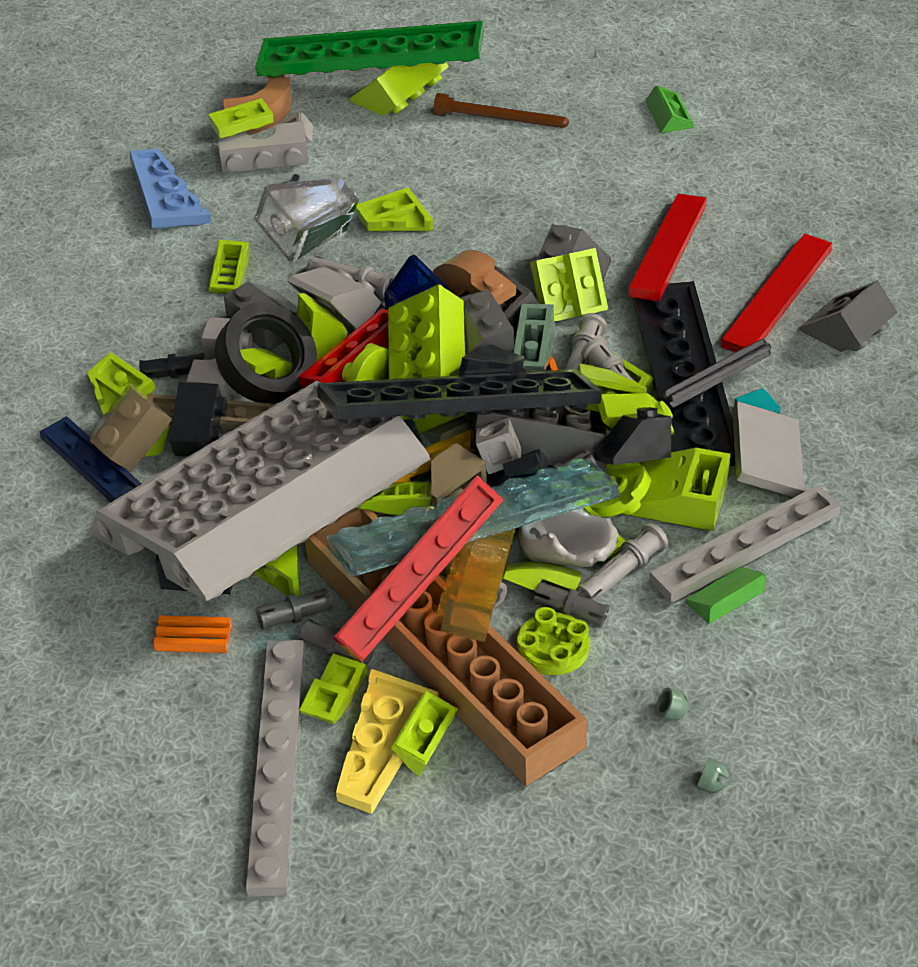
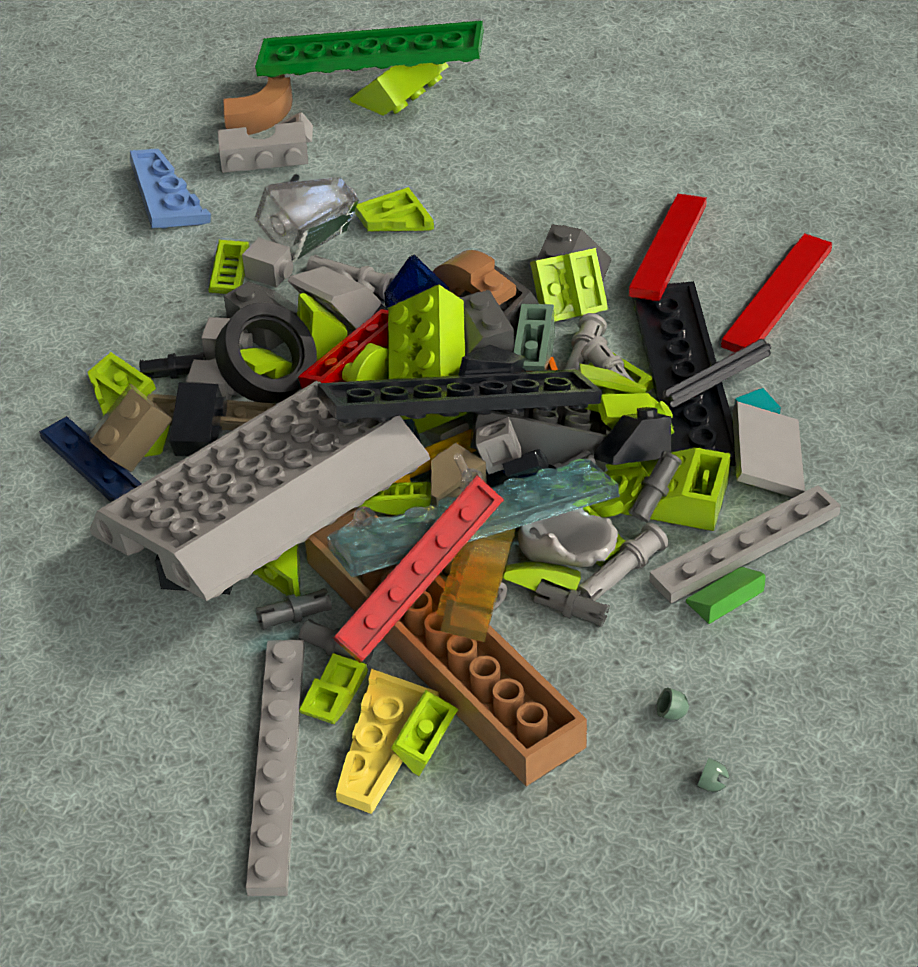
(193, 629): orange tile -> none
(241, 118): lime plate -> none
(267, 262): none -> light grey brick
(362, 517): none -> clear hand
(446, 105): reddish brown piece -> none
(466, 473): none -> clear hand
(553, 642): lime tile -> none
(655, 486): none -> dark grey pin
(668, 110): bright green slope -> none
(851, 318): dark grey slope -> none

